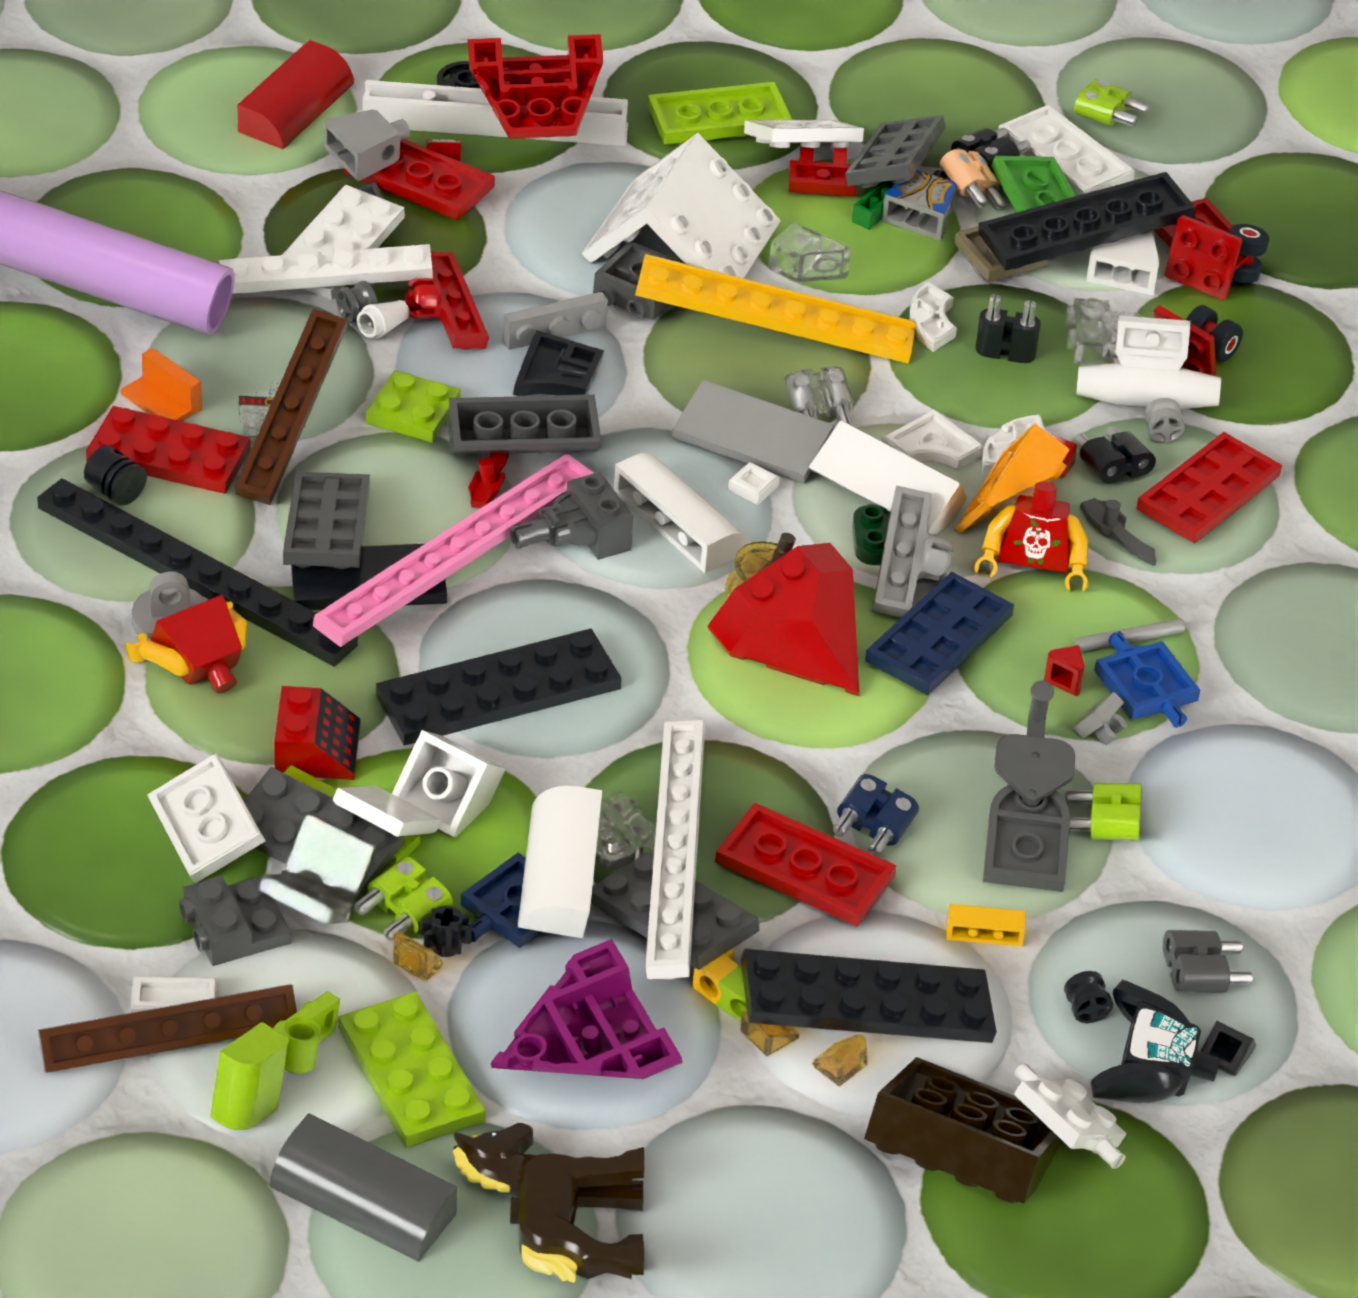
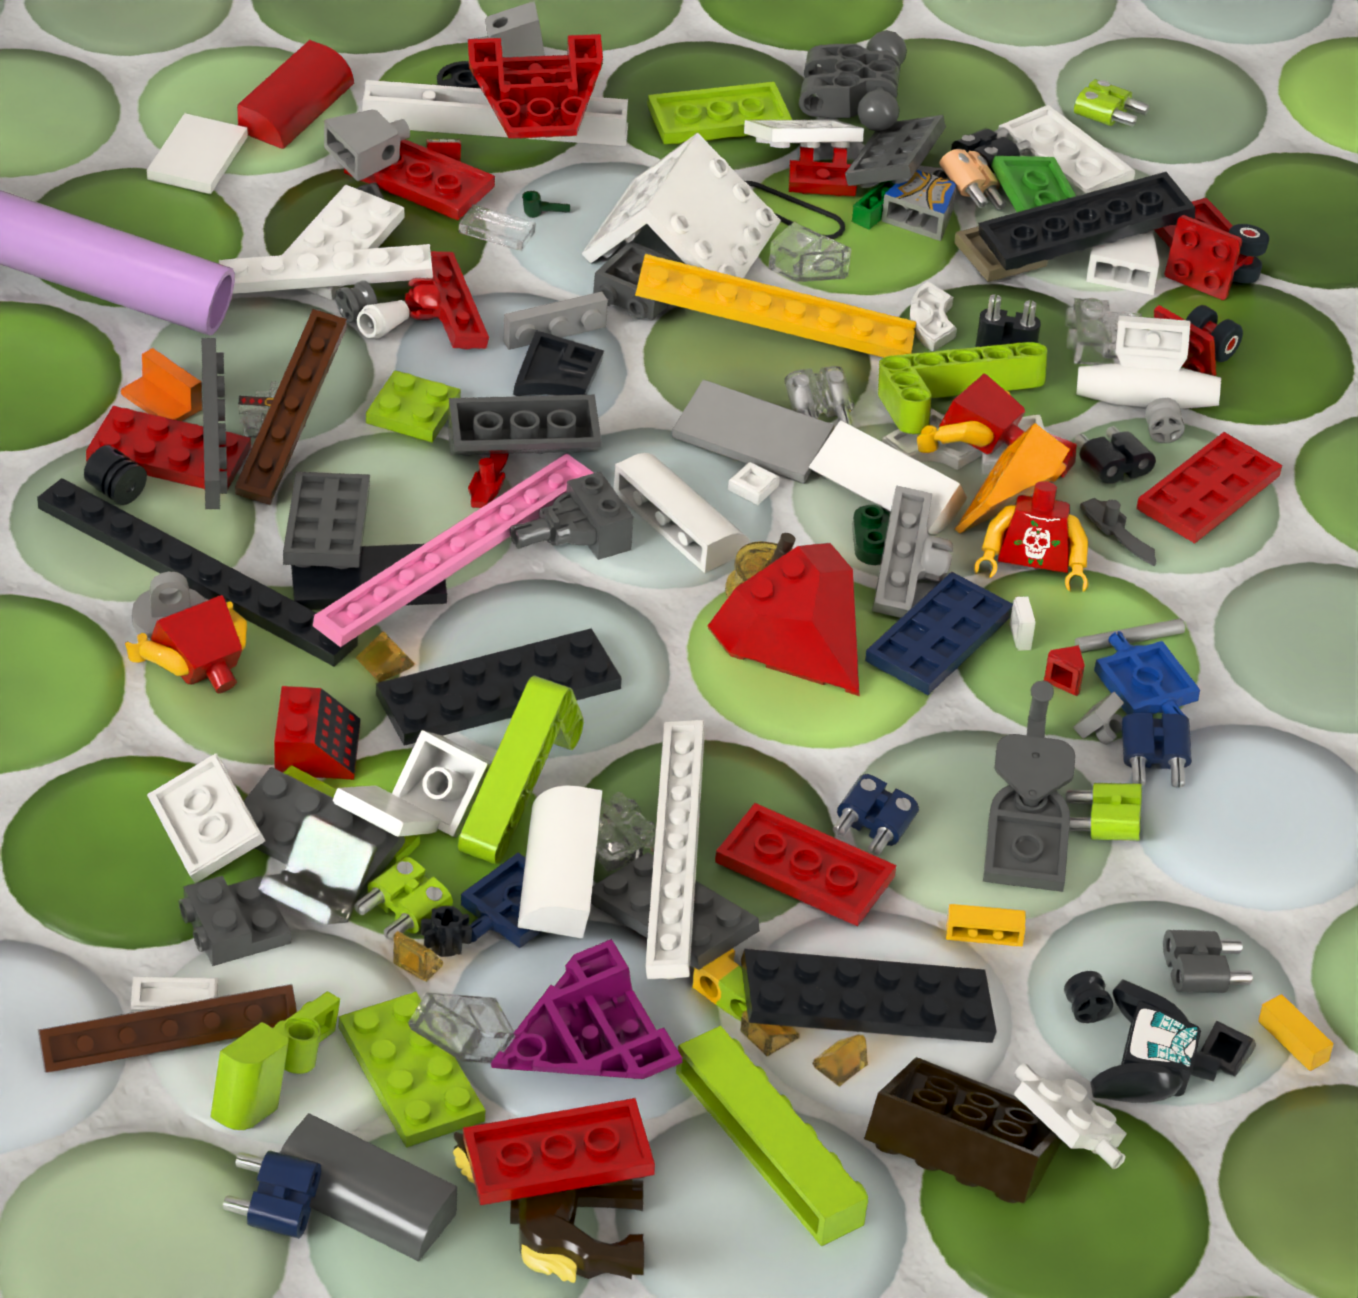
(197, 153): none -> white tile
(214, 432): none -> dark grey plate
(282, 1193): none -> dark blue piece
(384, 658): none -> clear yellow slope
(463, 1025): none -> clear slope
(497, 227): none -> clear tile
(518, 31): none -> light grey torso
(533, 206): none -> dark green hand
(542, 718): none -> lime beam
(558, 1151): none -> red plate
(772, 1135): none -> lime brick
(802, 203): none -> black piece
(855, 81): none -> dark grey connector
(911, 380): none -> lime beam
(978, 416): none -> red torso
(1022, 623): none -> white tile
(1156, 742): none -> dark blue piece
(1295, 1032): none -> yellow piece

